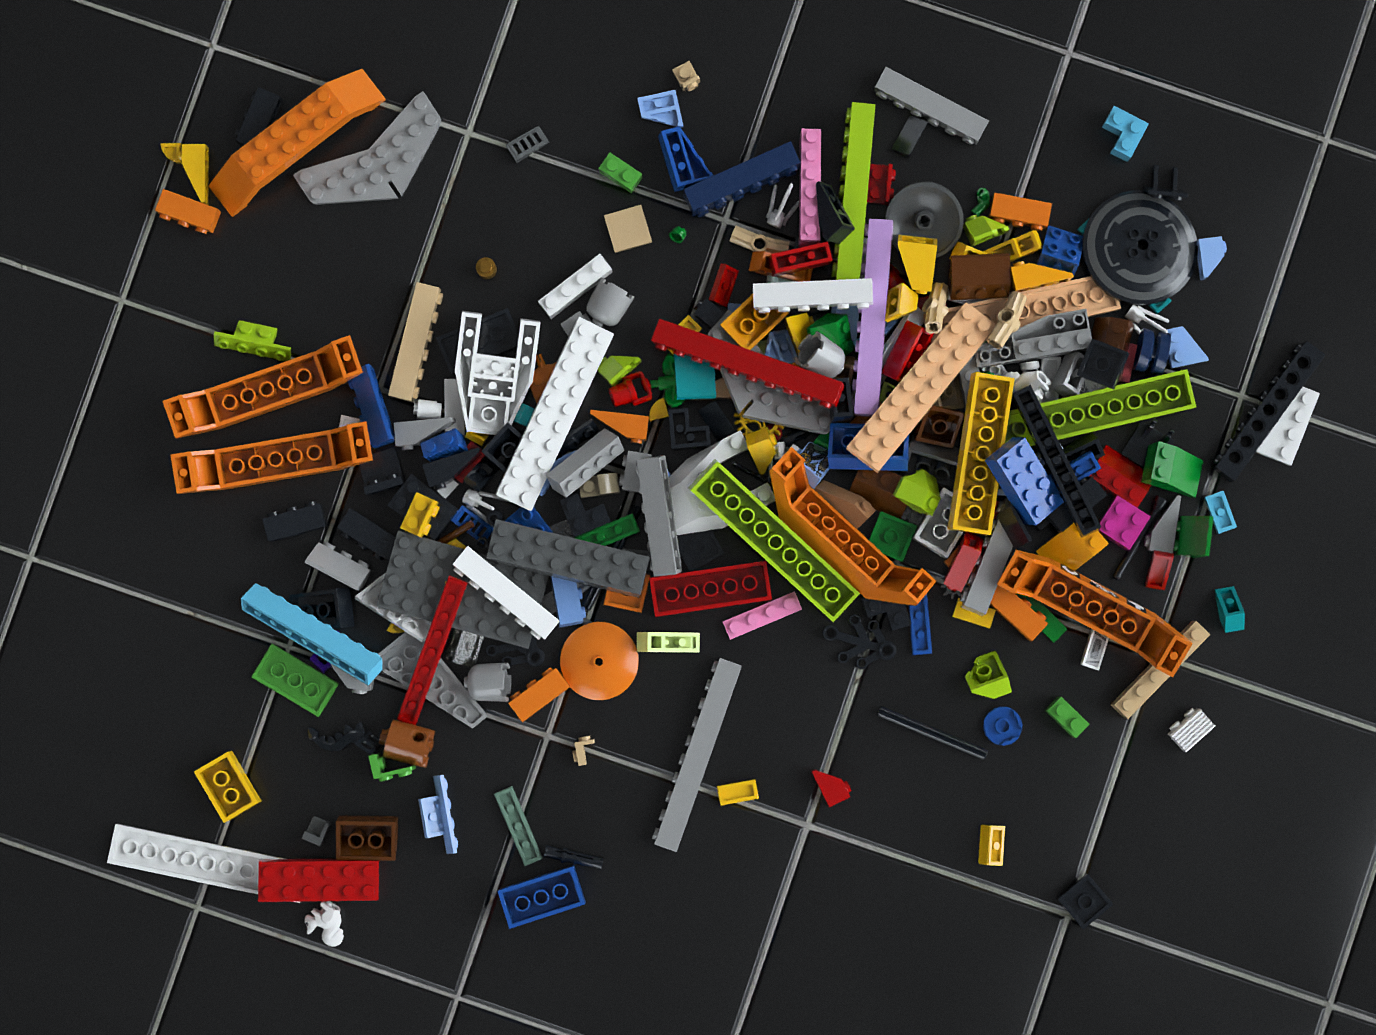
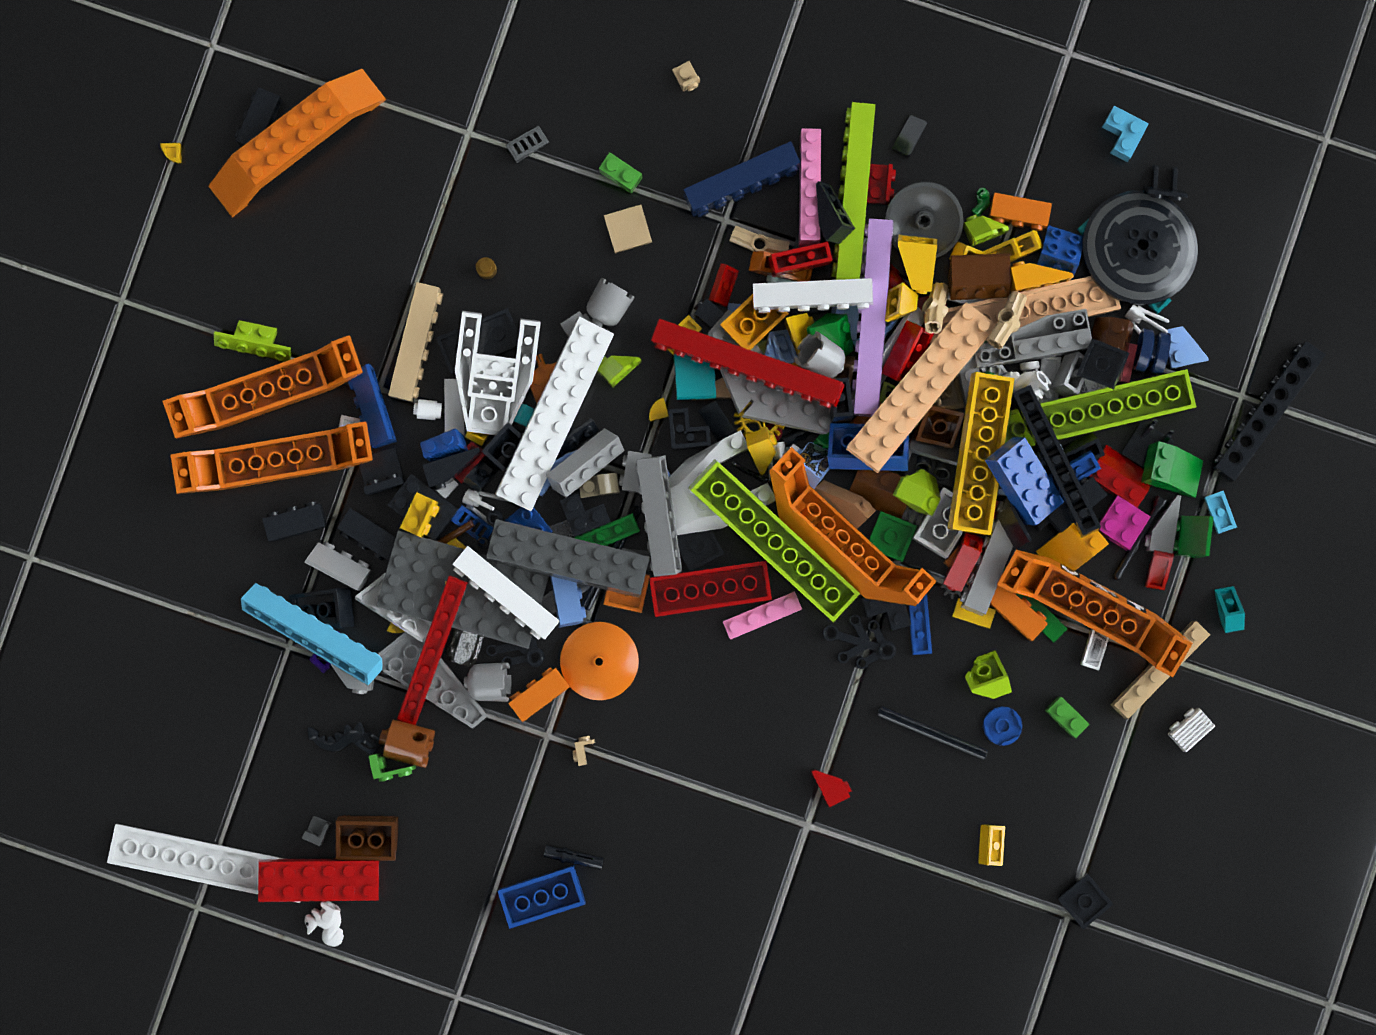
(187, 212): orange brick -> none
(196, 164): yellow slope -> none
(227, 786): yellow brick -> none
(295, 680): bright green tile -> none
(390, 159): light grey wing -> none
(413, 432): light grey slope -> none
(437, 817): light blue bracket -> none
(518, 826): sand green tile -> none
(575, 286): white brick -> none
(625, 391): red piece -> none
(628, 425): orange slope -> none
(661, 108): light blue wing -> none
(668, 382): green plant -> none
(668, 642): yellowish green slope -> none
(677, 234): green hinge -> none
(681, 159): blue wedge -> none
(697, 756): light grey brick -> none
(737, 792): yellow tile -> none
(776, 217): white plant -> none
(931, 106): light grey brick -> none
(1209, 254): light blue slope -> none
(1289, 430): white wing -> none

